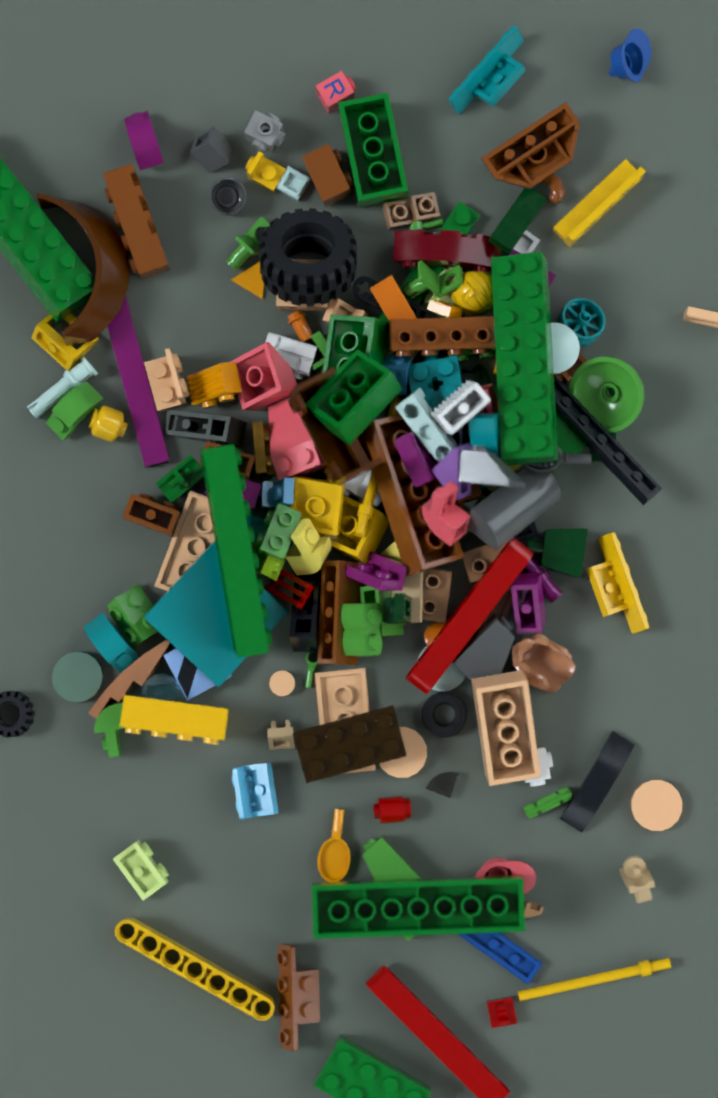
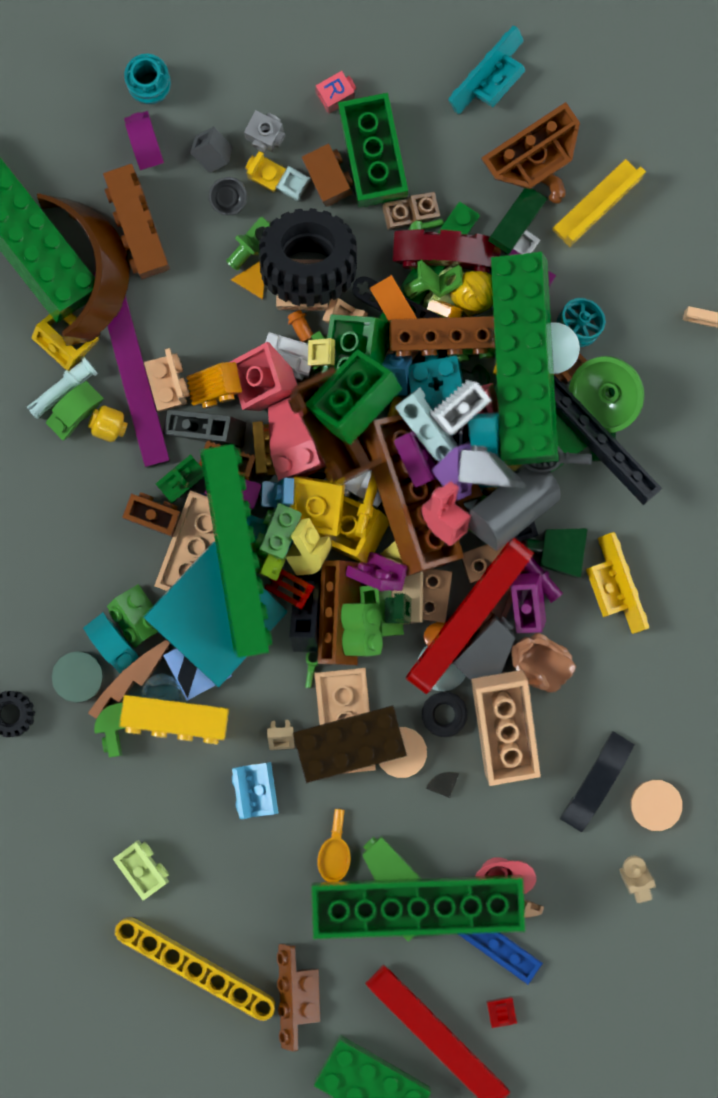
(144, 65): none -> teal piece
(282, 683): light nougat tile -> none
(321, 352): none -> light yellow tile
(392, 809): red brick -> none
(545, 761): white bracket -> none
(548, 802): bright green axle -> none
(631, 57): blue piece -> none
(643, 968): yellow bar -> none

